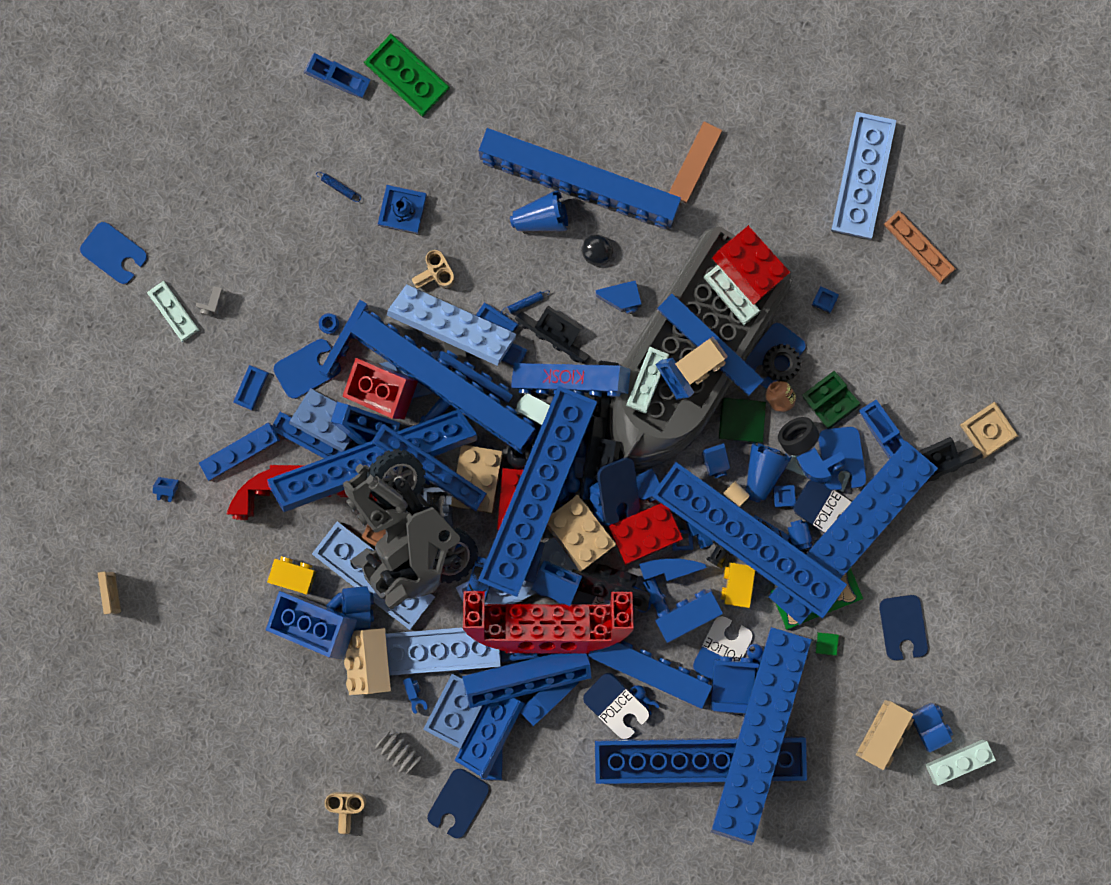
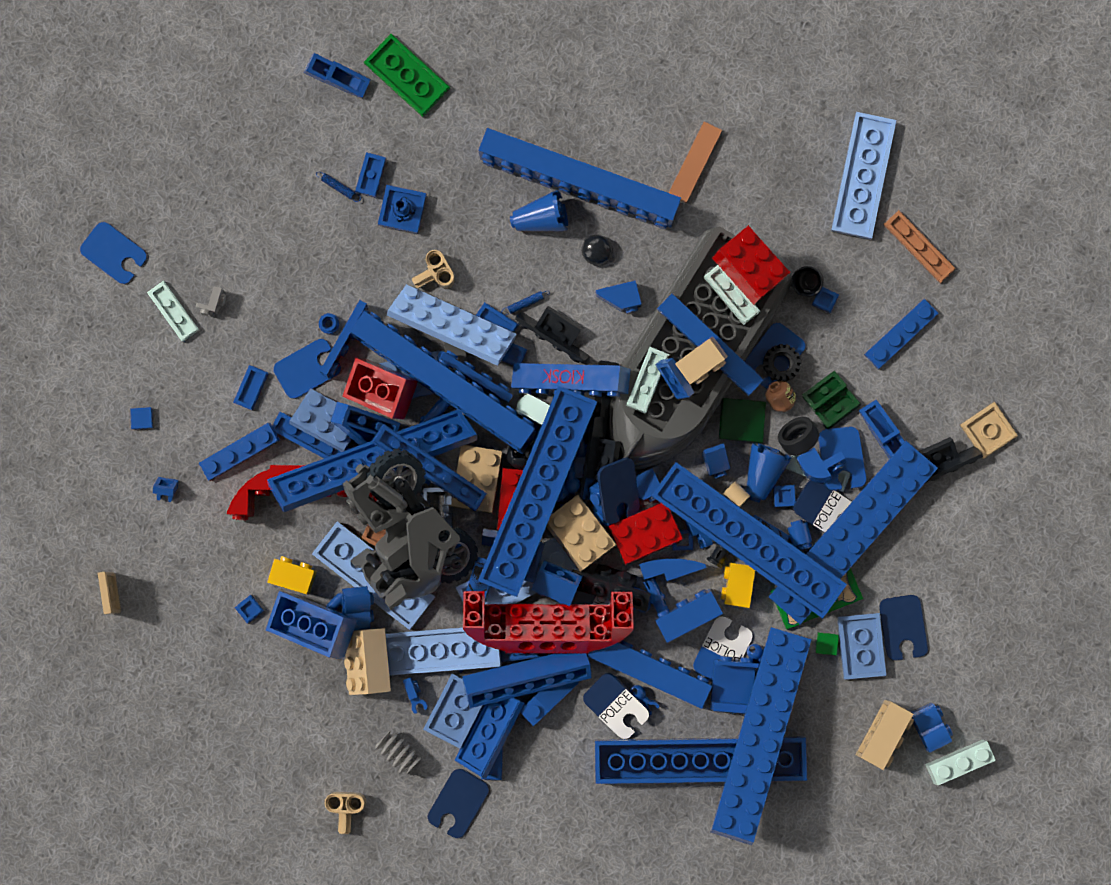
(141, 418): none -> blue tile
(249, 609): none -> blue tile
(370, 175): none -> blue plate
(488, 537): none -> blue tile
(813, 278): none -> black hair
(861, 646): none -> medium blue plate
(901, 334): none -> blue plate

